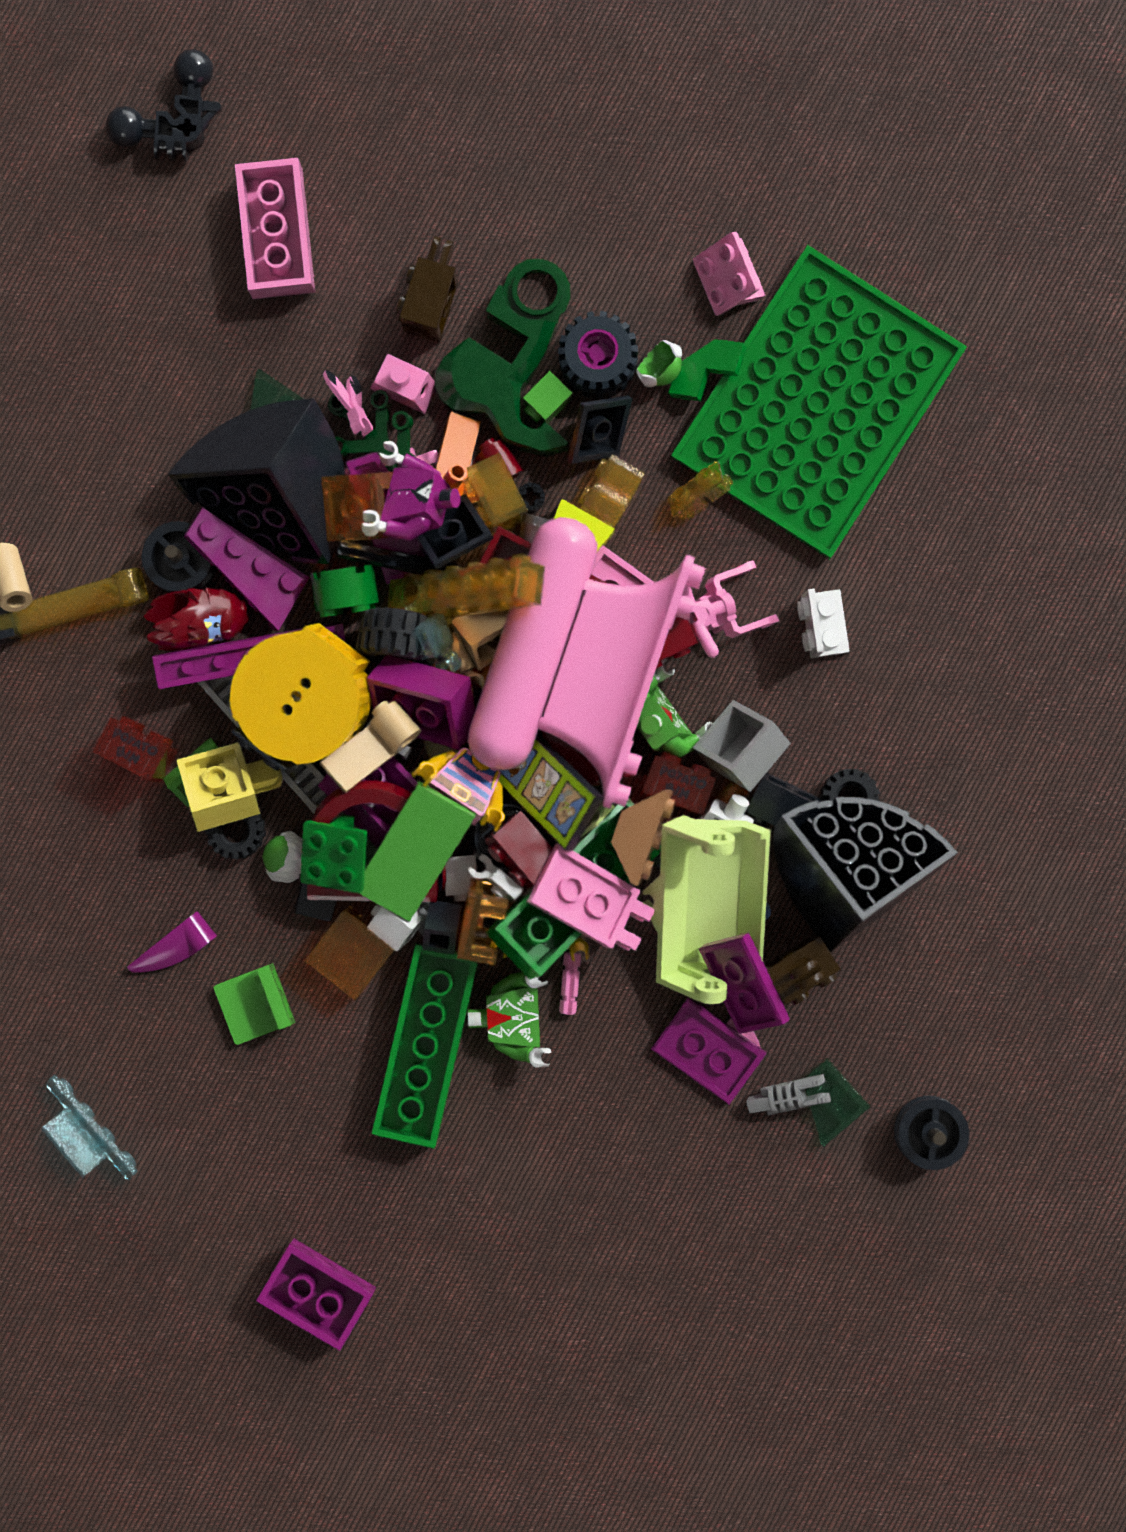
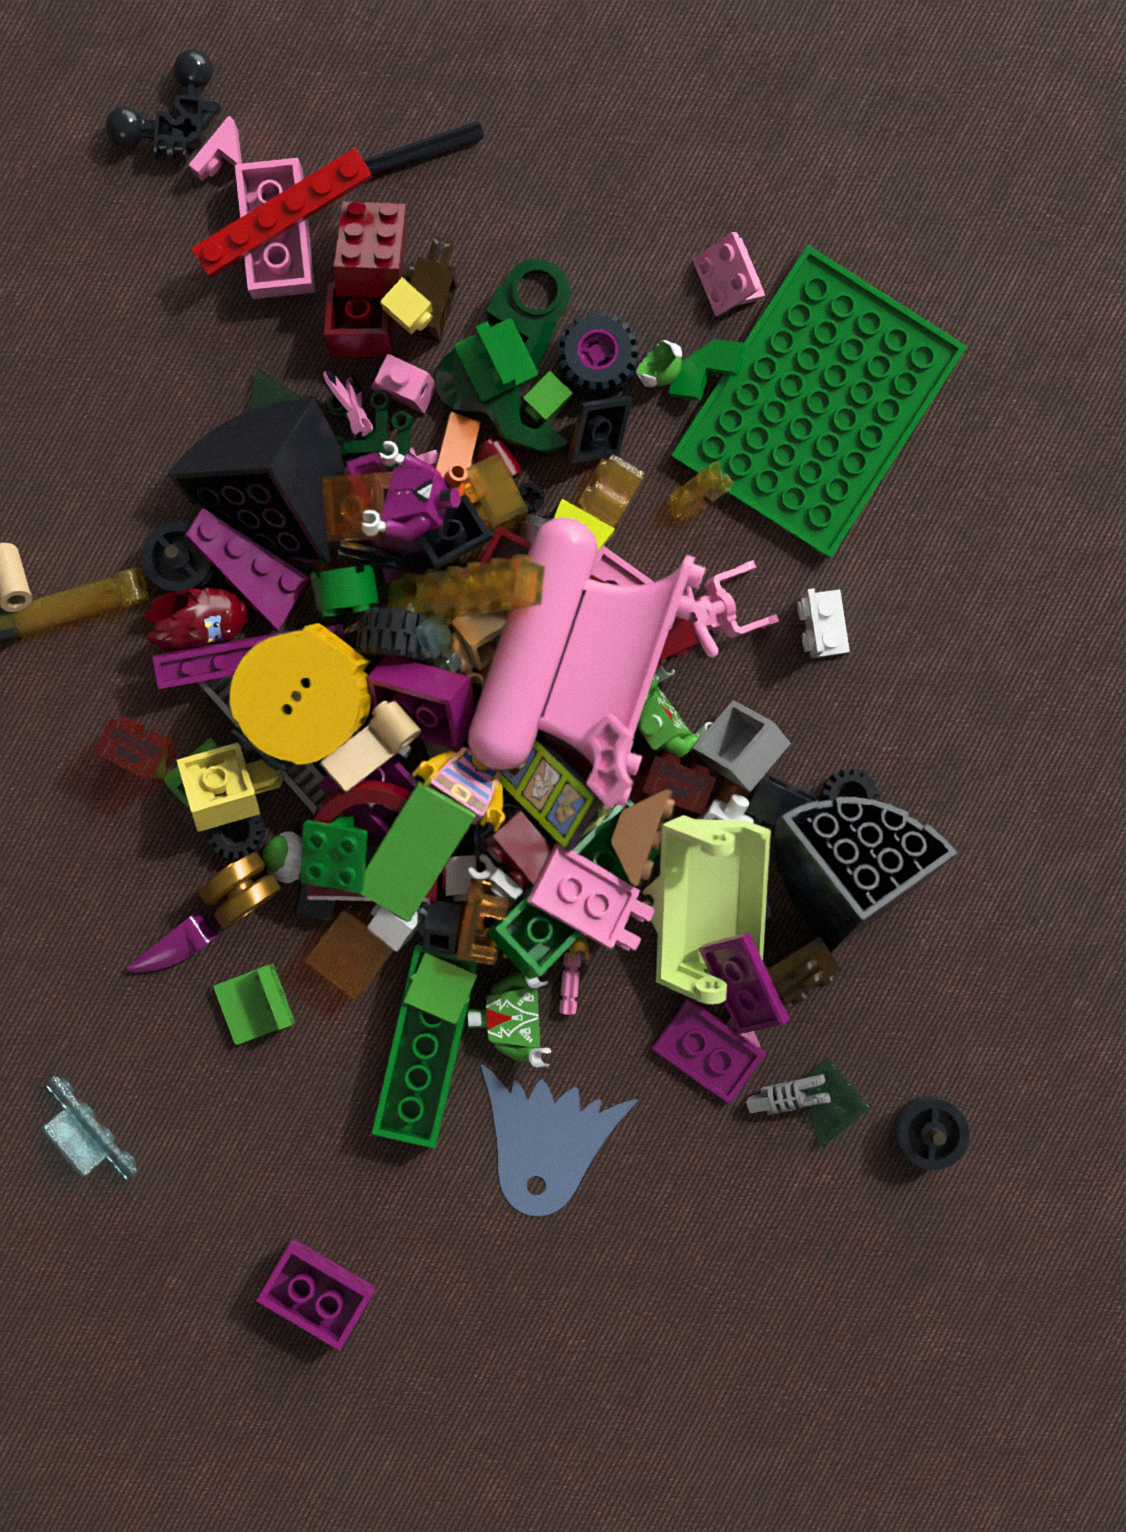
(221, 145): none -> bright pink slope
(237, 886): none -> pearl gold wheel
(282, 212): none -> red plate
(357, 326): none -> dark red brick
(370, 248): none -> dark red brick
(407, 306): none -> light yellow brick
(425, 148): none -> black axle
(440, 988): none -> bright green piece
(496, 359): none -> green bracket
(546, 1141): none -> sand blue piece
(609, 775): none -> bright pink tile

